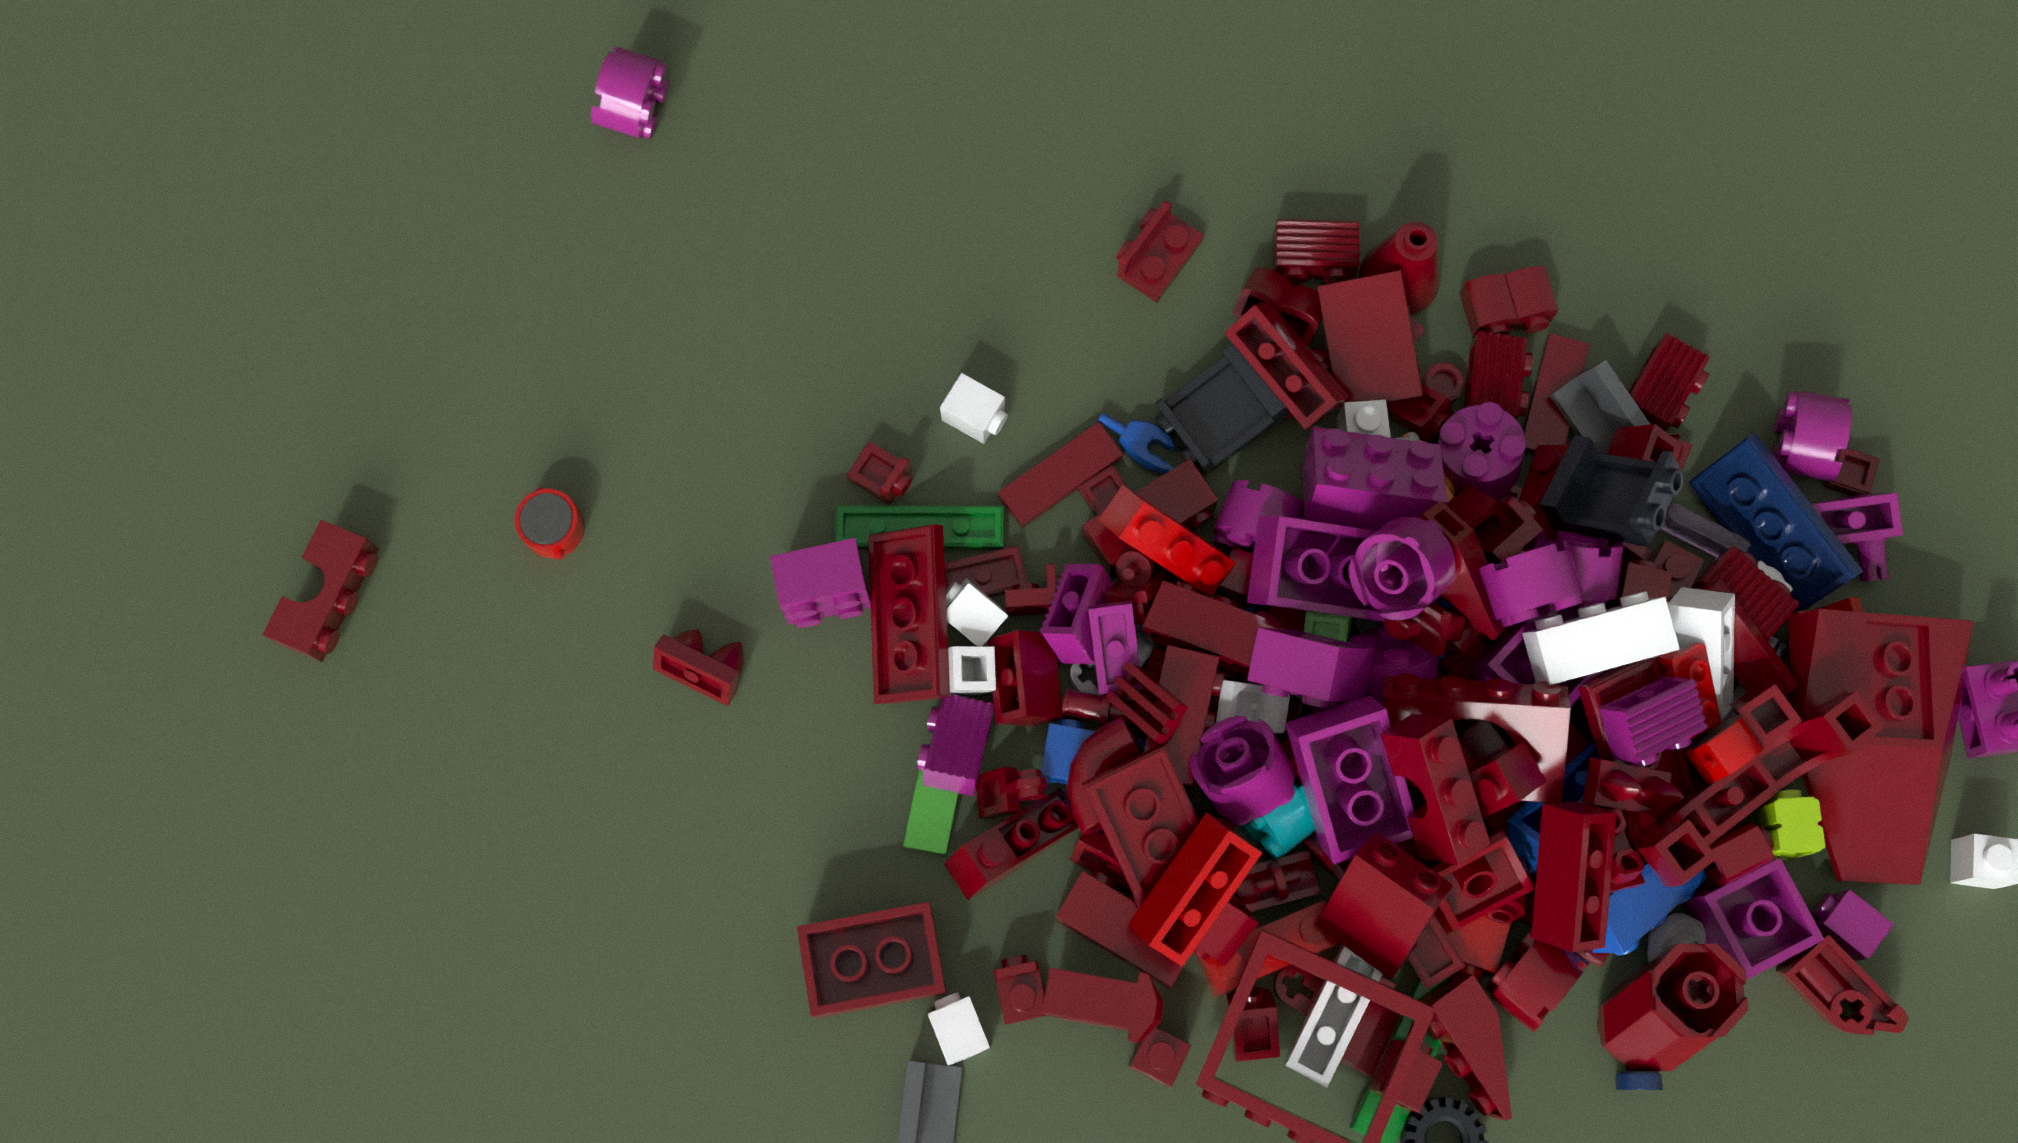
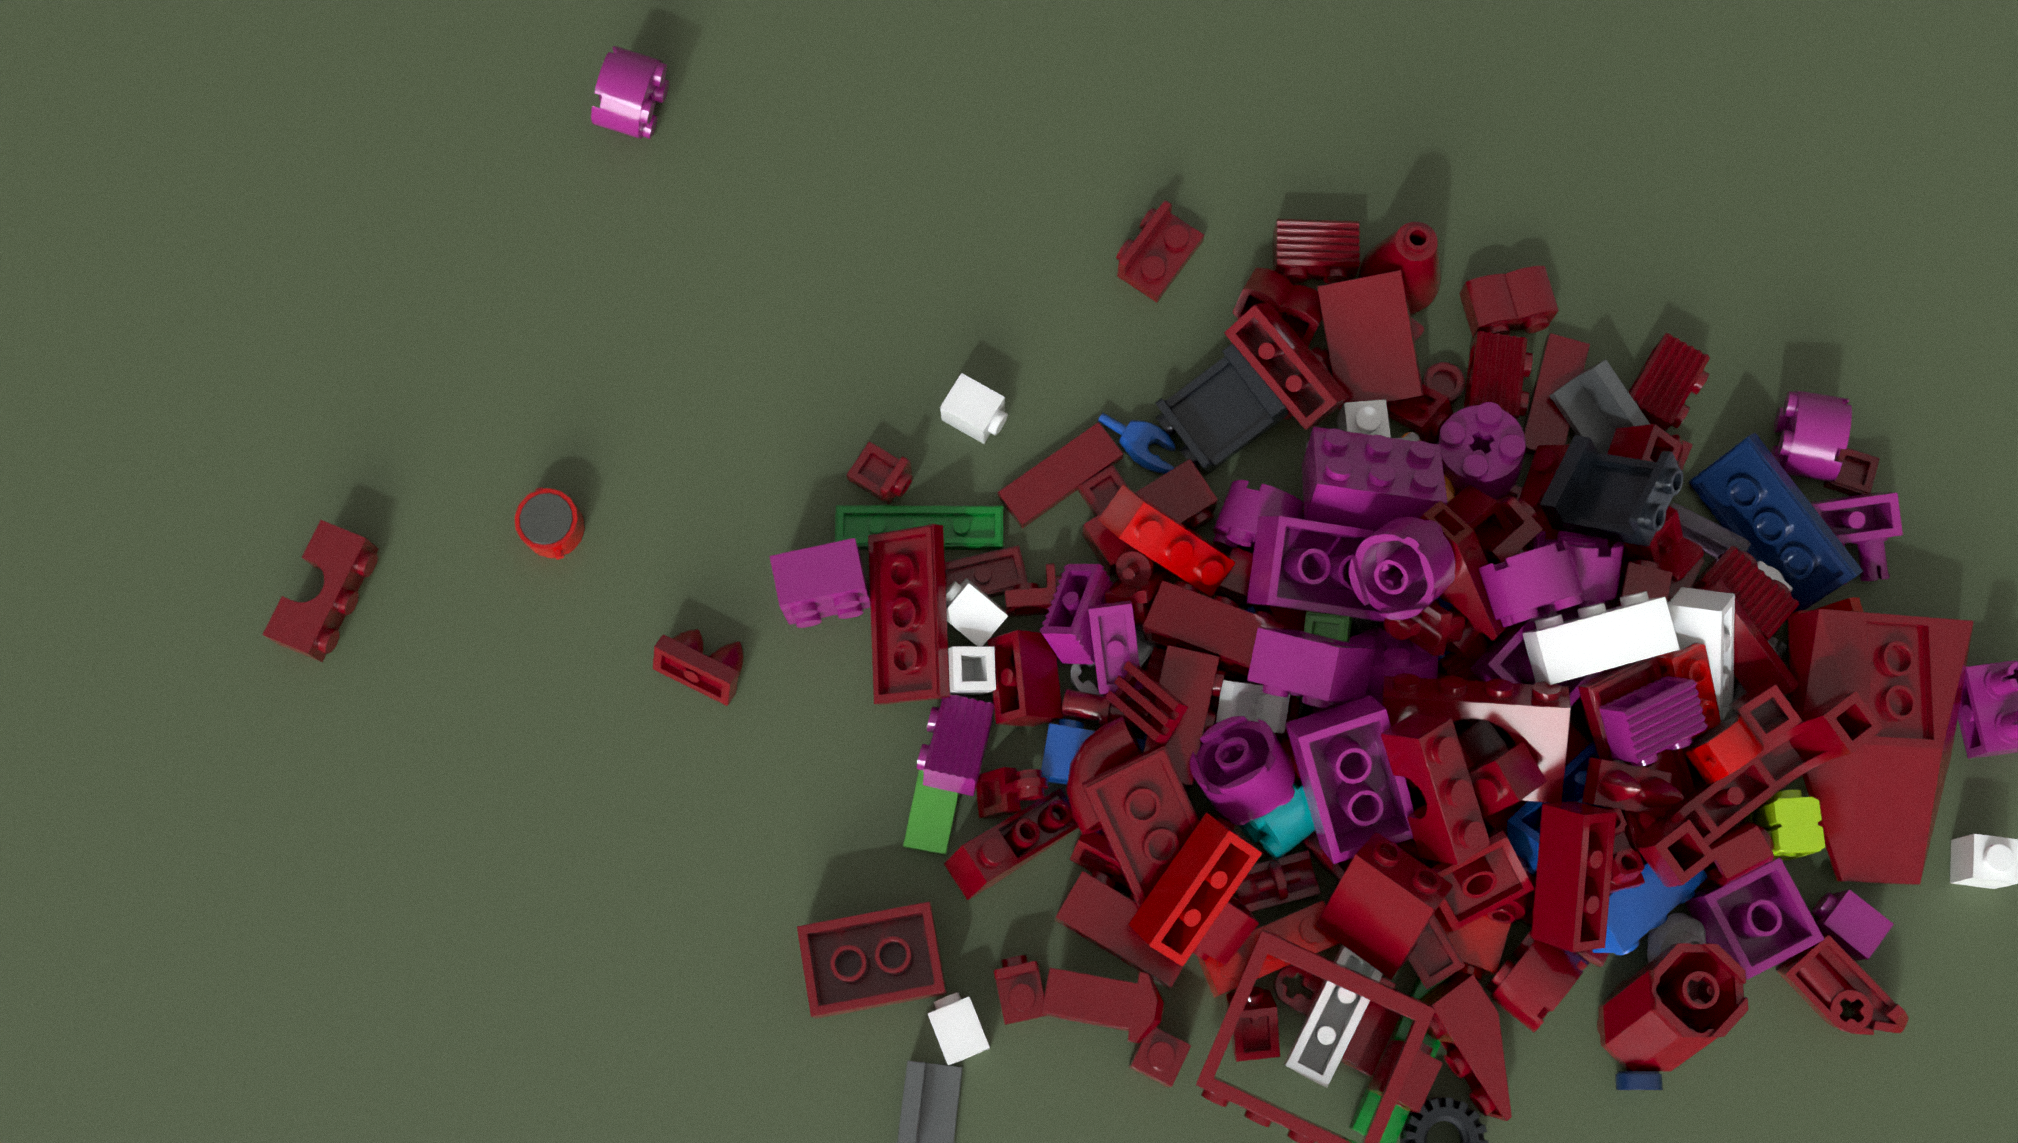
(1671, 549): none -> dark red bracket

